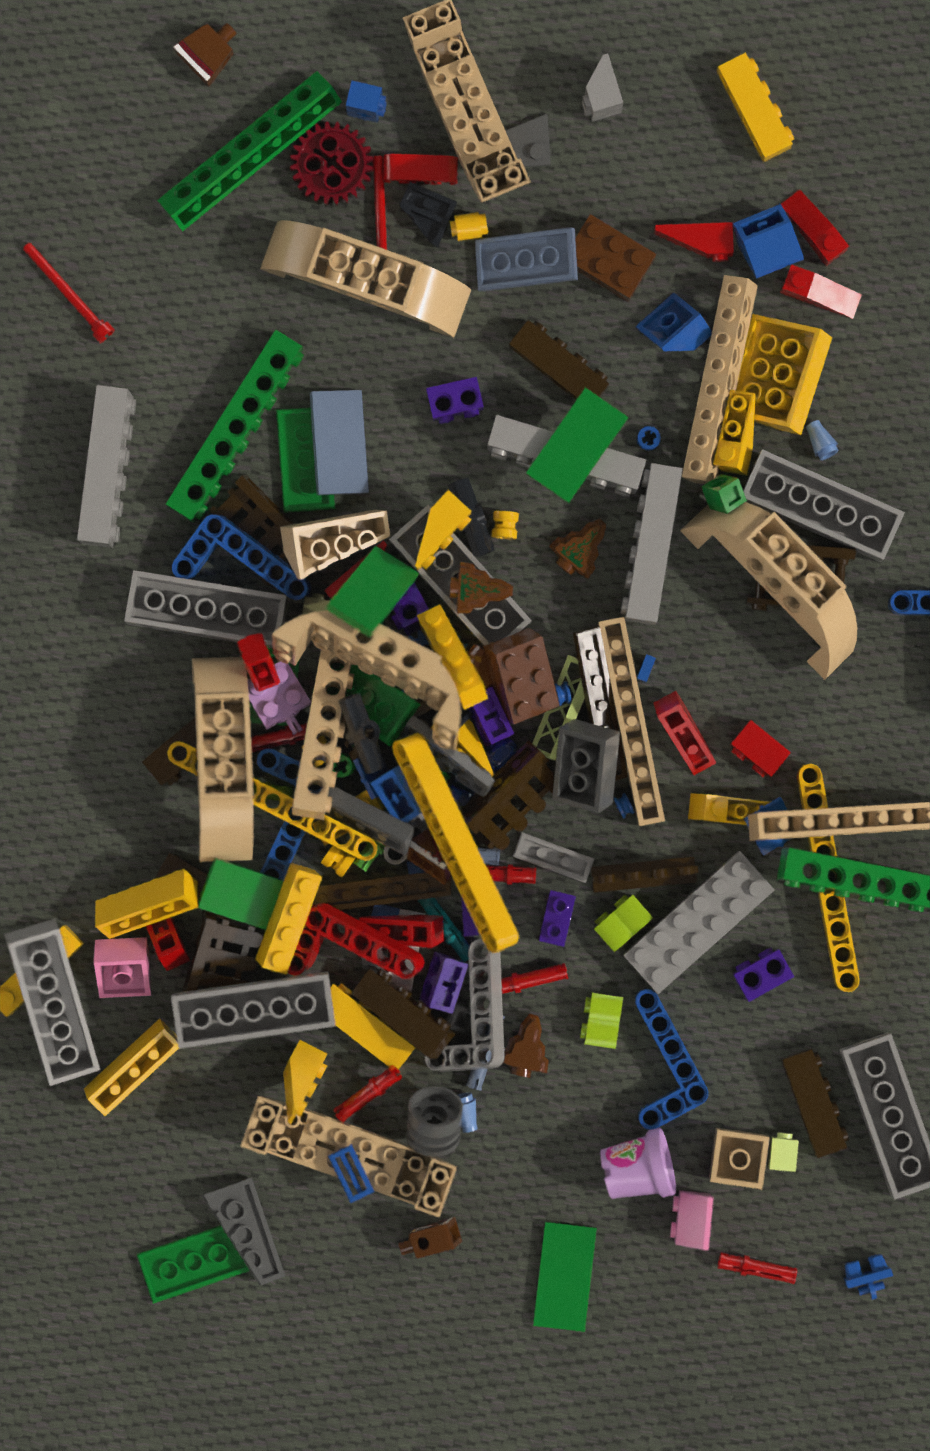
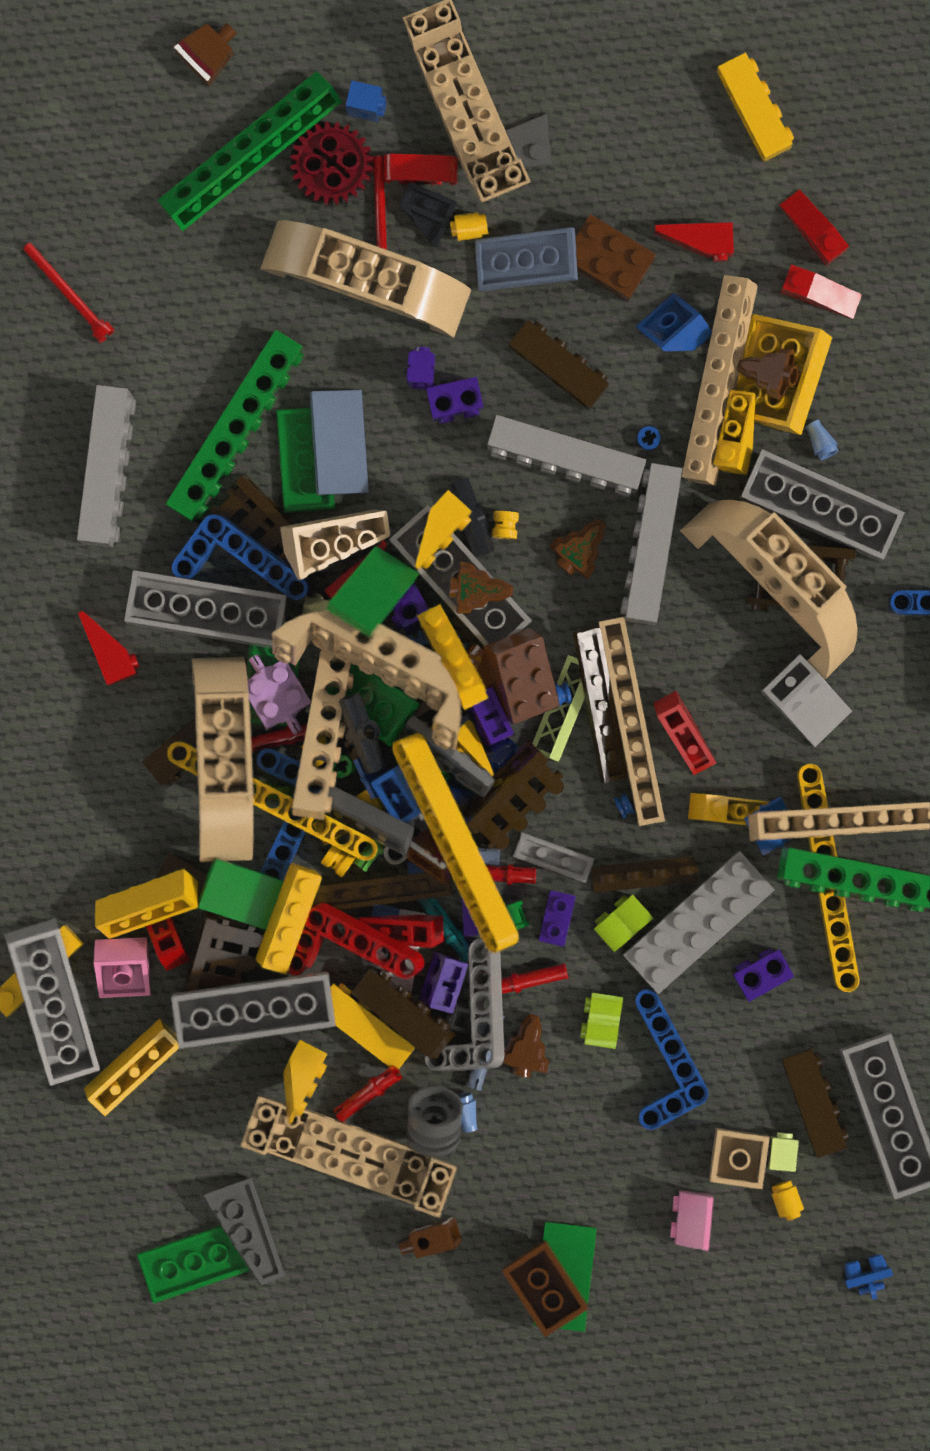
(111, 656): none -> red slope
(258, 662): red brick -> none
(341, 1153): blue tile -> none
(421, 368): none -> dark purple brick
(517, 915): none -> green bush
(545, 1288): none -> reddish brown brick
(577, 445): green tile -> none
(586, 765): dark grey brick -> none
(602, 92): light grey slope -> none
(639, 1167): lavender piece -> none
(646, 668): blue tile -> none
(724, 493): green brick -> none
(745, 1265): red pin -> none
(759, 749): red brick -> none
(768, 241): blue slope -> none
(771, 372): none -> reddish brown rock
(787, 1200): none -> yellow brick
(806, 700): none -> light grey slope

